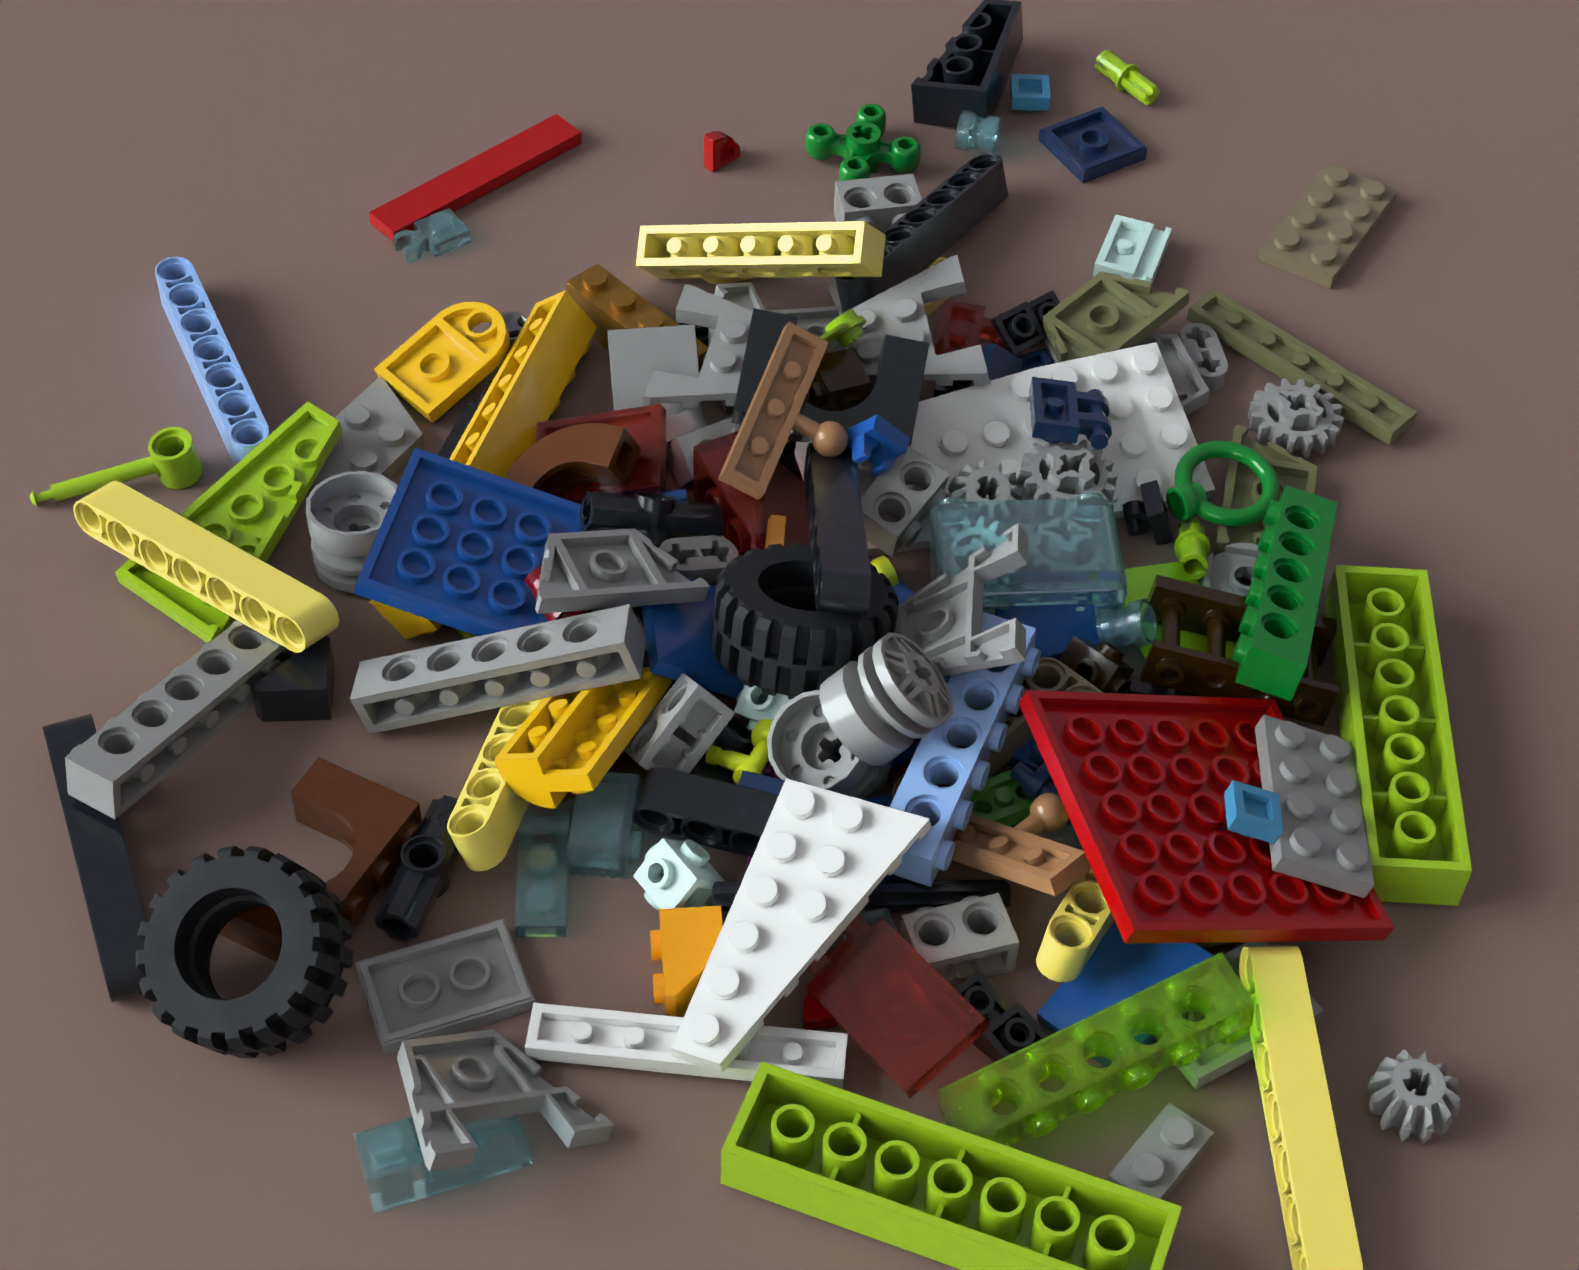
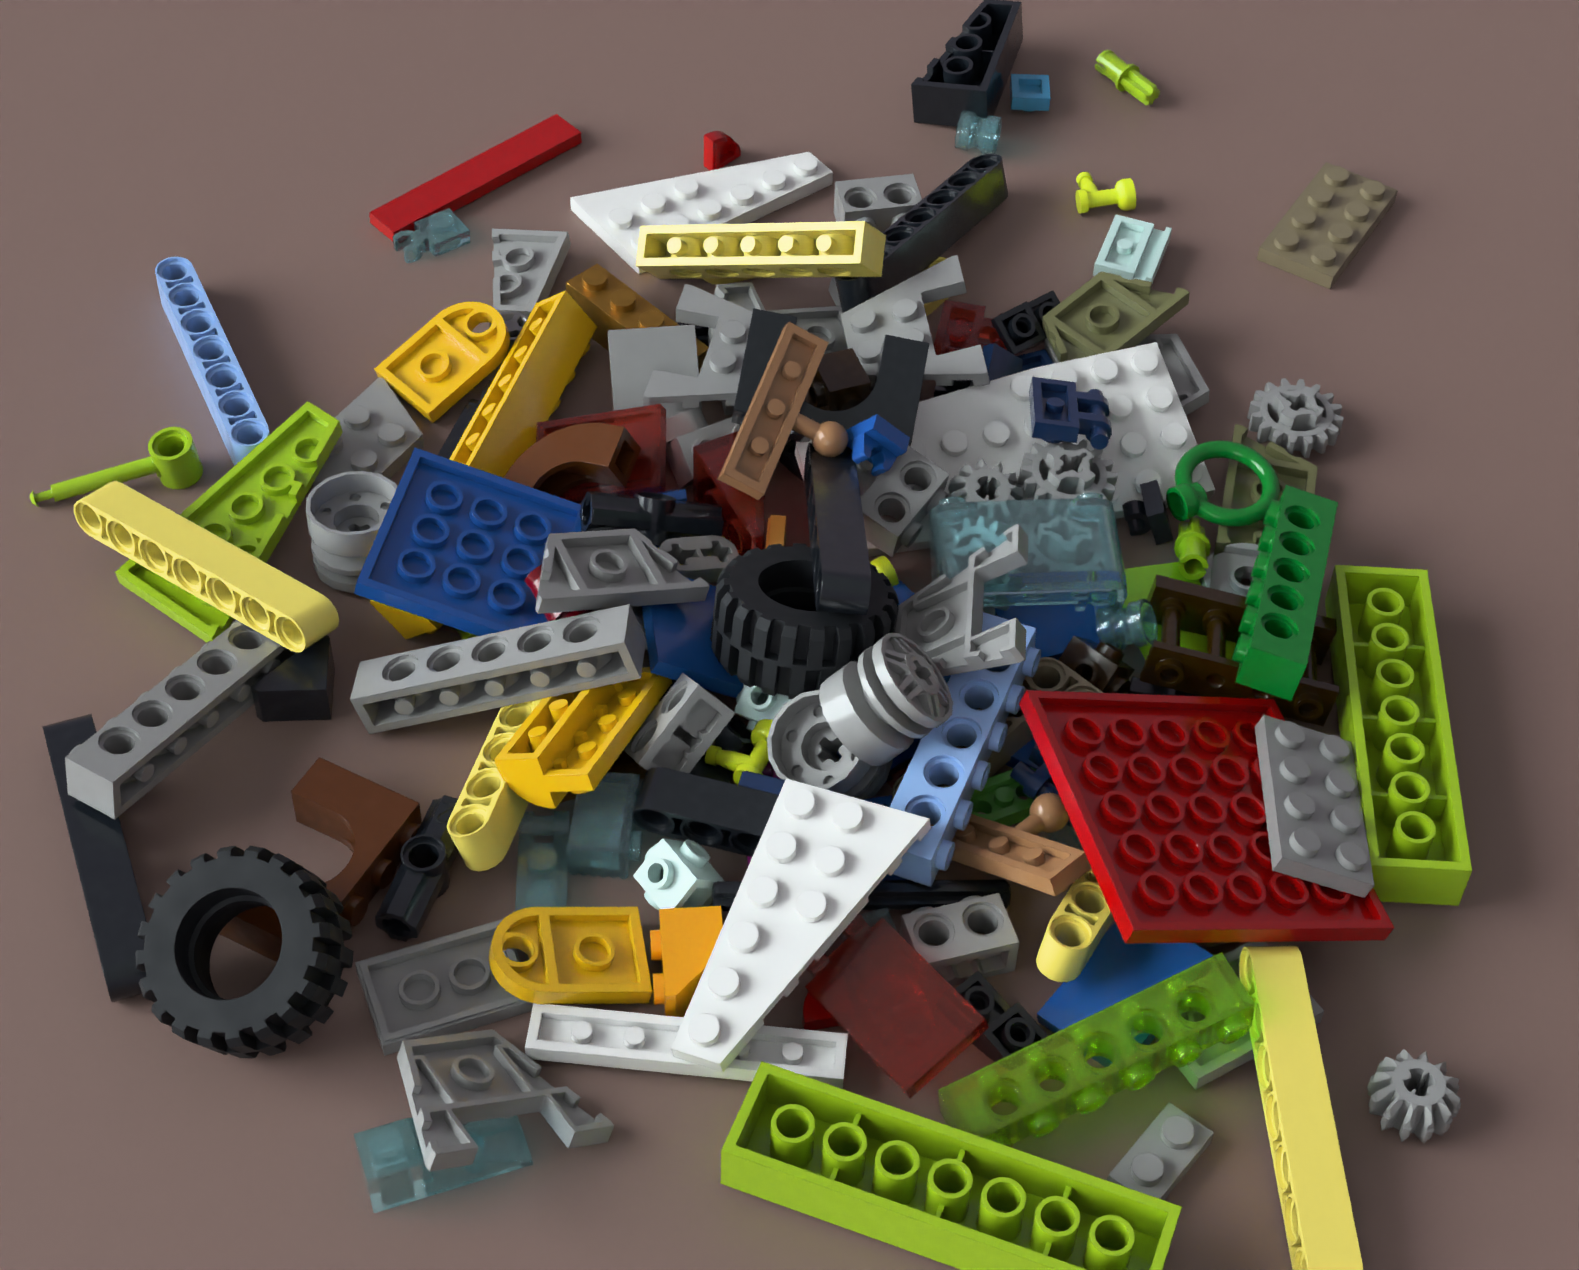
(525, 267): none -> light grey wing
(573, 955): none -> yellow plate
(709, 197): none -> white wing
(843, 330): lime plate -> none
(863, 145): green gear -> none
(1089, 196): none -> neon yellow piece
(1092, 144): dark blue tile -> none
(1211, 355): light grey beam -> none
(1253, 812): dark azure plate -> none
(1295, 360): olive plate -> none

